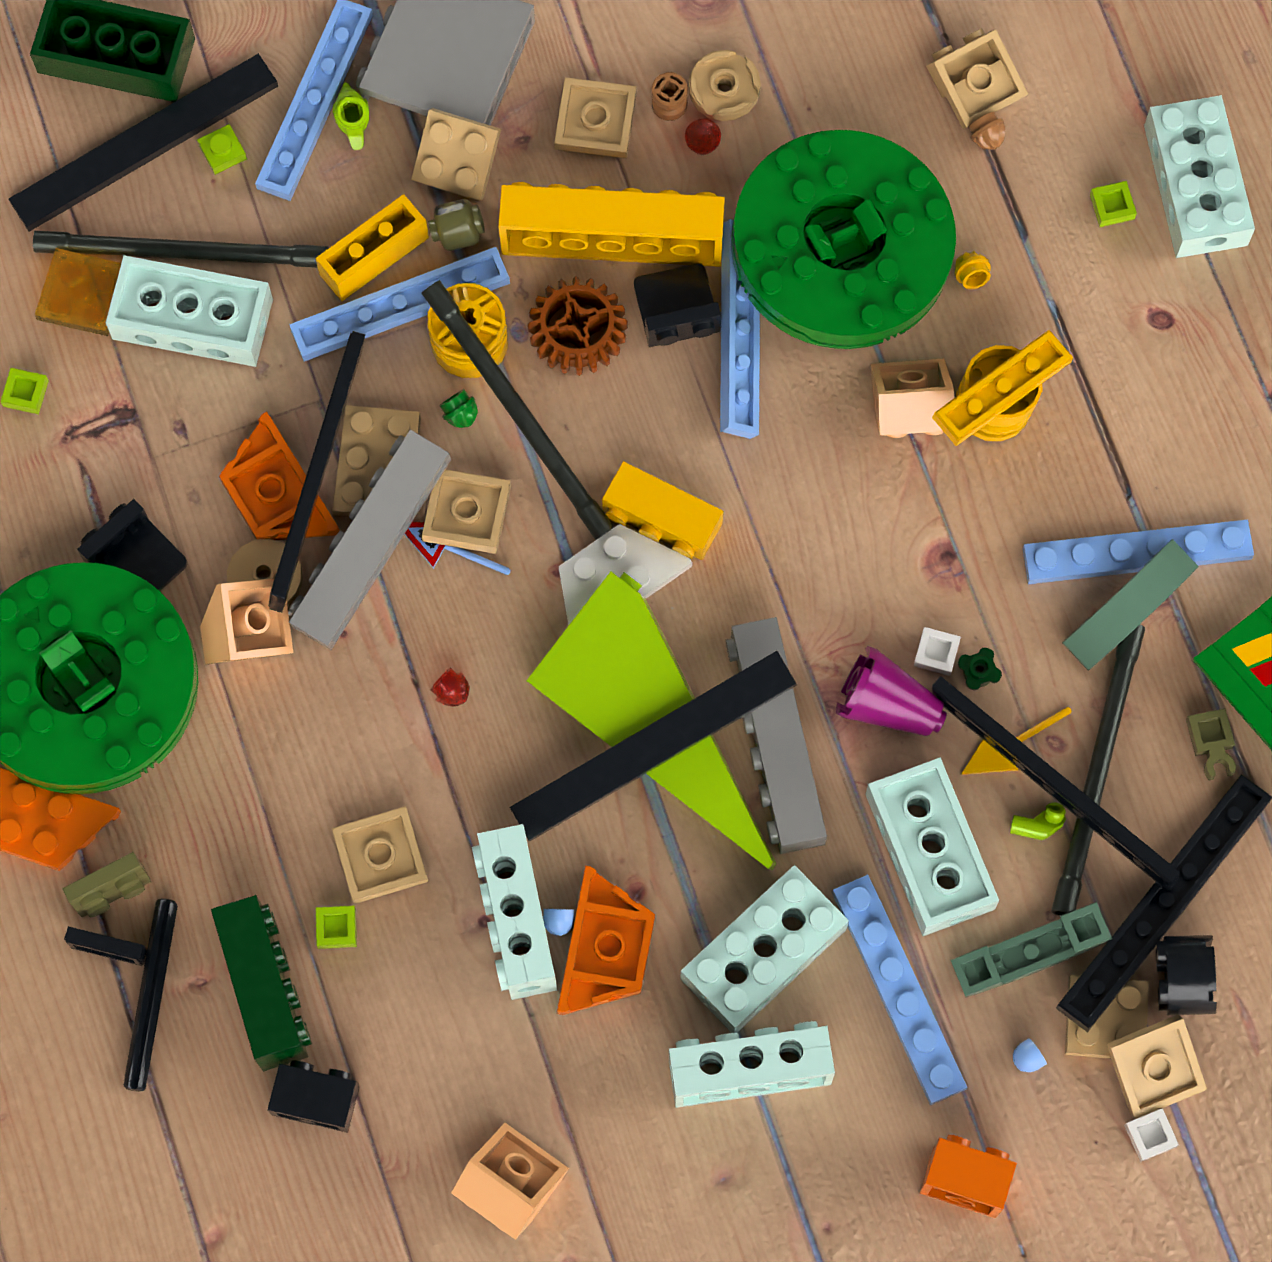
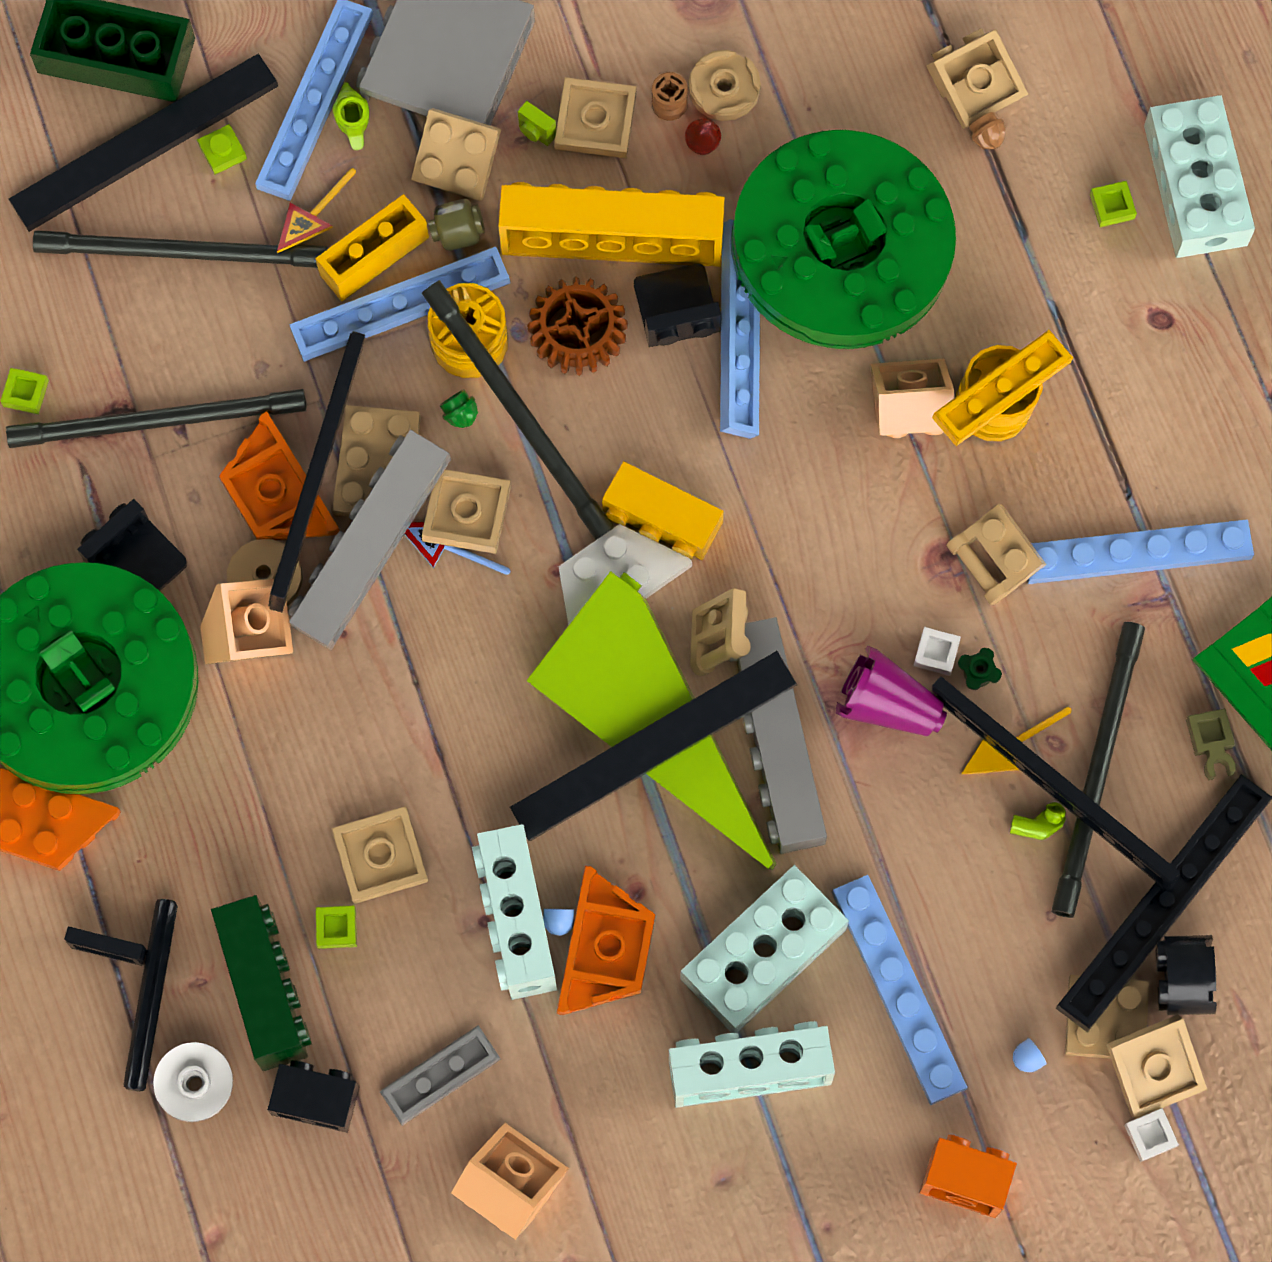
(39, 432): none -> pearl dark grey piece
(78, 291): clear yellow plate -> none
(116, 880): olive plate -> none
(179, 1068): none -> white dish
(182, 289): light aqua brick -> none
(304, 225): none -> piece
(440, 1075): none -> light grey tile
(451, 688): clear red plate -> none
(536, 124): none -> lime plate
(717, 620): none -> tan plate
(947, 826): light aqua brick -> none
(972, 270): yellow plate -> none
(1006, 547): none -> tan plate
(1031, 951): sand green slope -> none
(1130, 605): sand green slope -> none

